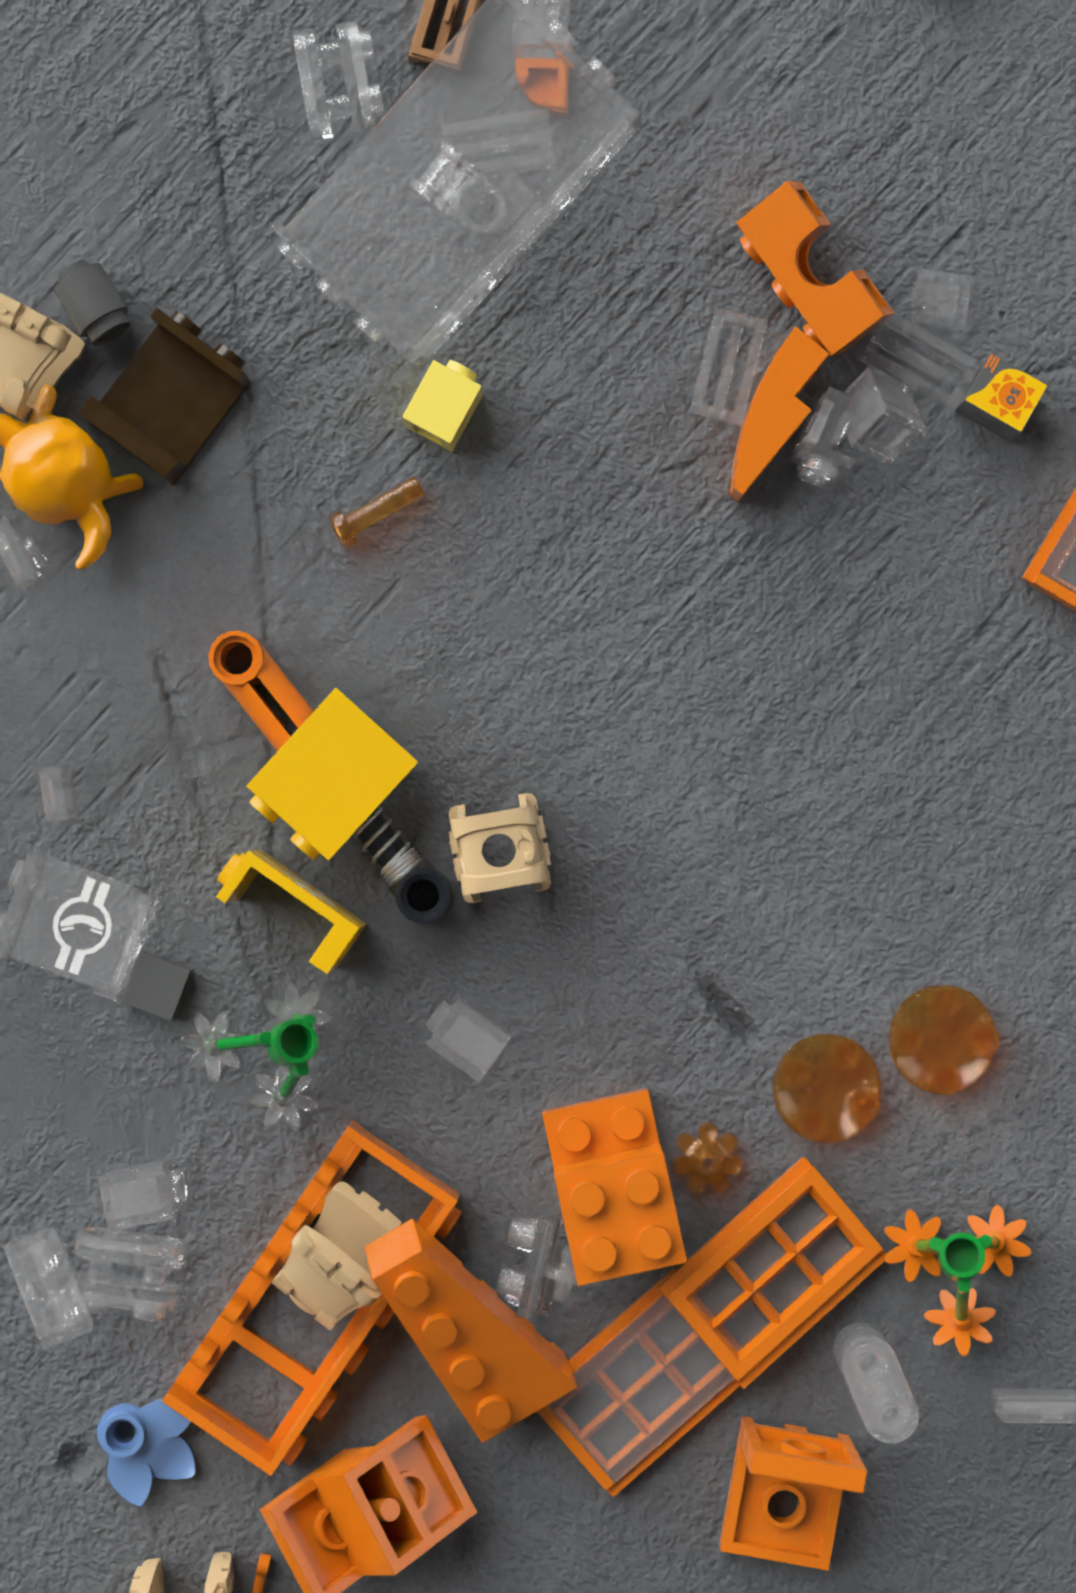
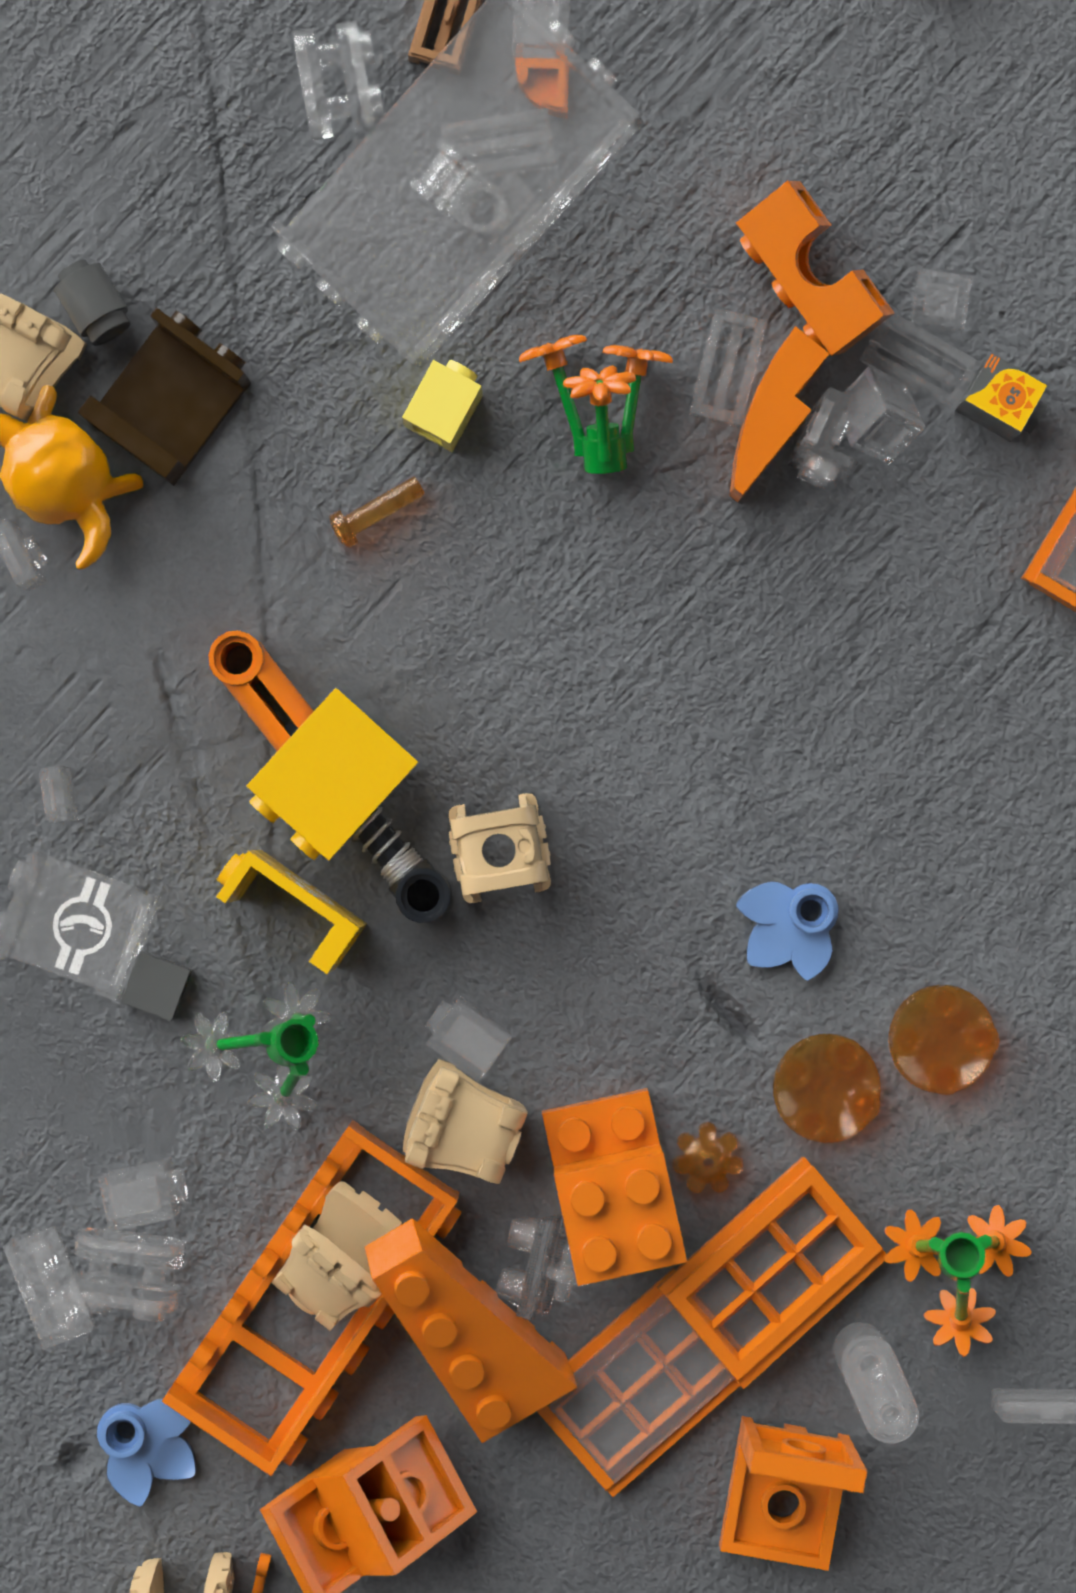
(462, 1125): none -> tan piece
(603, 446): none -> plant
(783, 932): none -> medium blue plate

